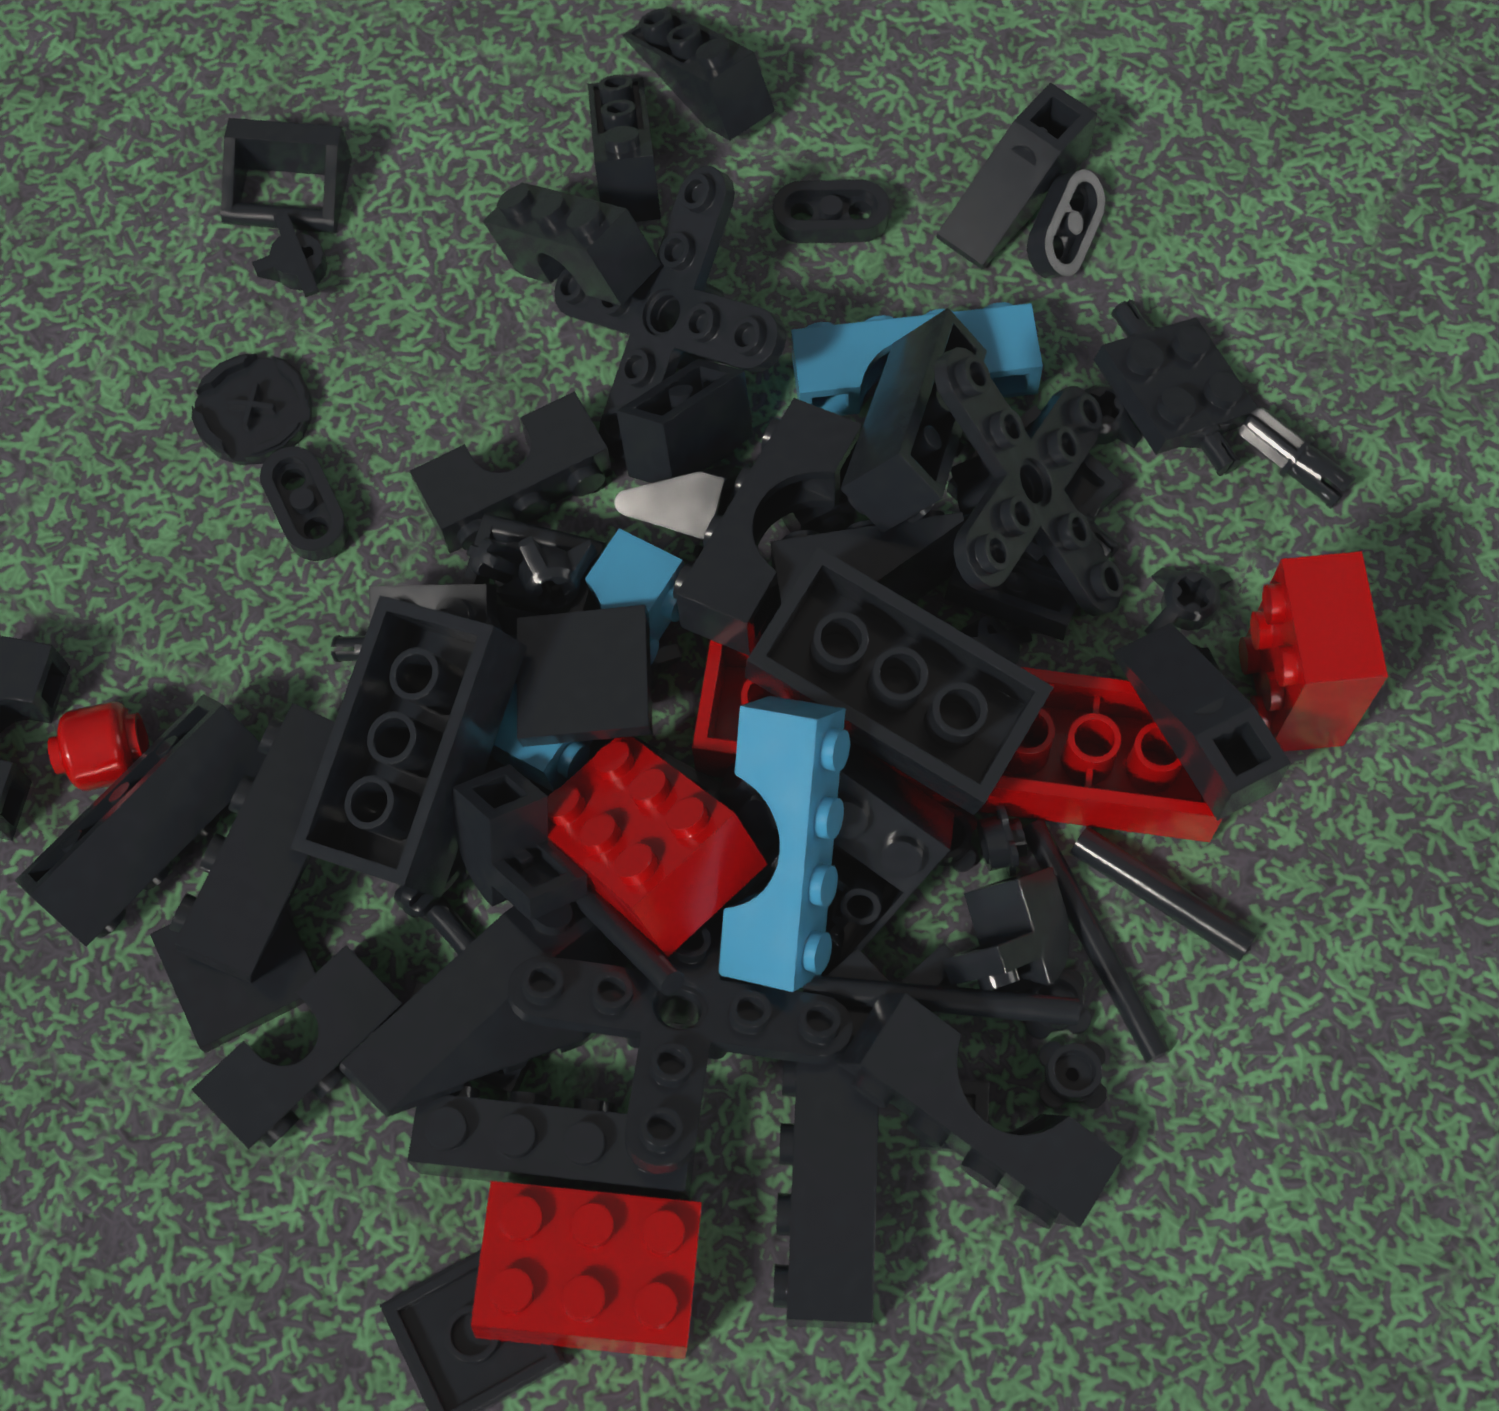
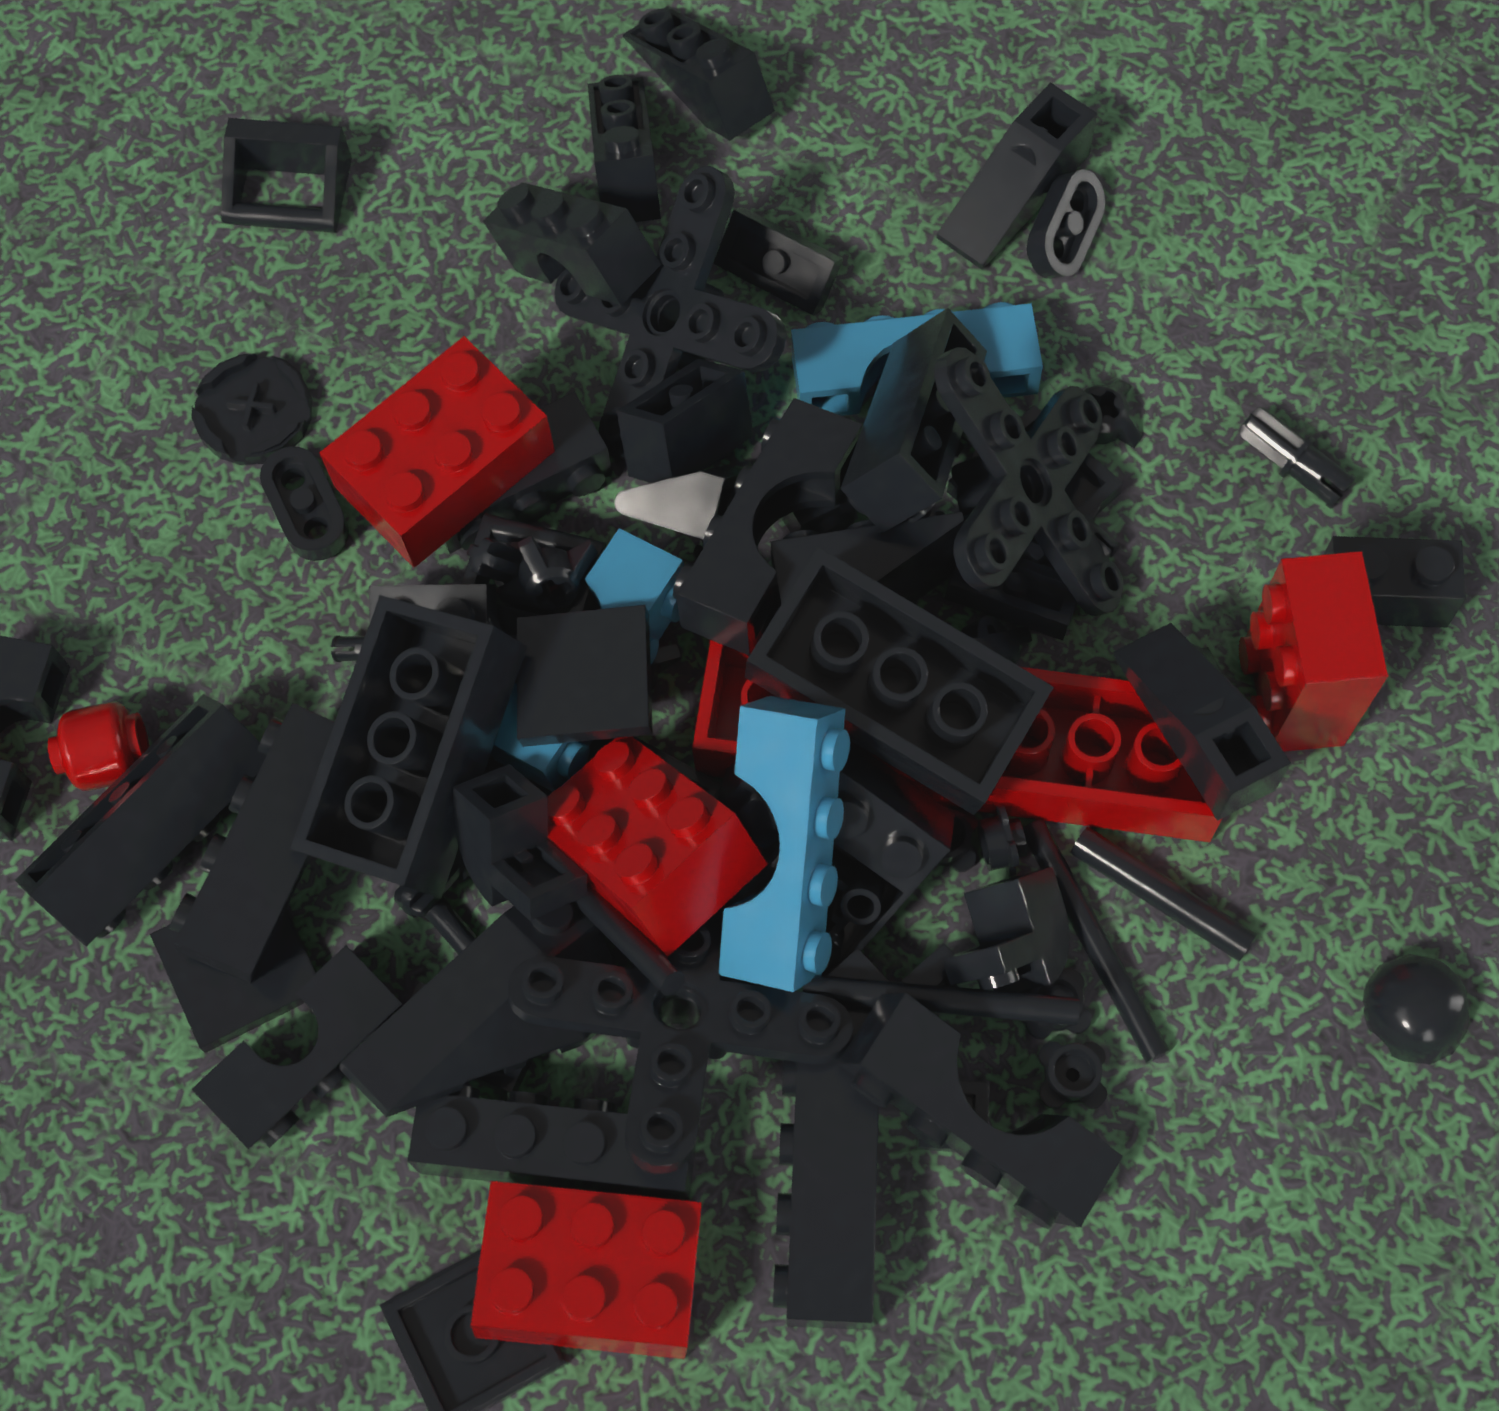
(293, 259): black piece -> none
(438, 451): none -> red brick
(777, 260): none -> black plate
(830, 208): black plate -> none
(1175, 386): black plate -> none
(1185, 595): black piece -> none
(1410, 578): none -> black brick
(1416, 1008): none -> black hair

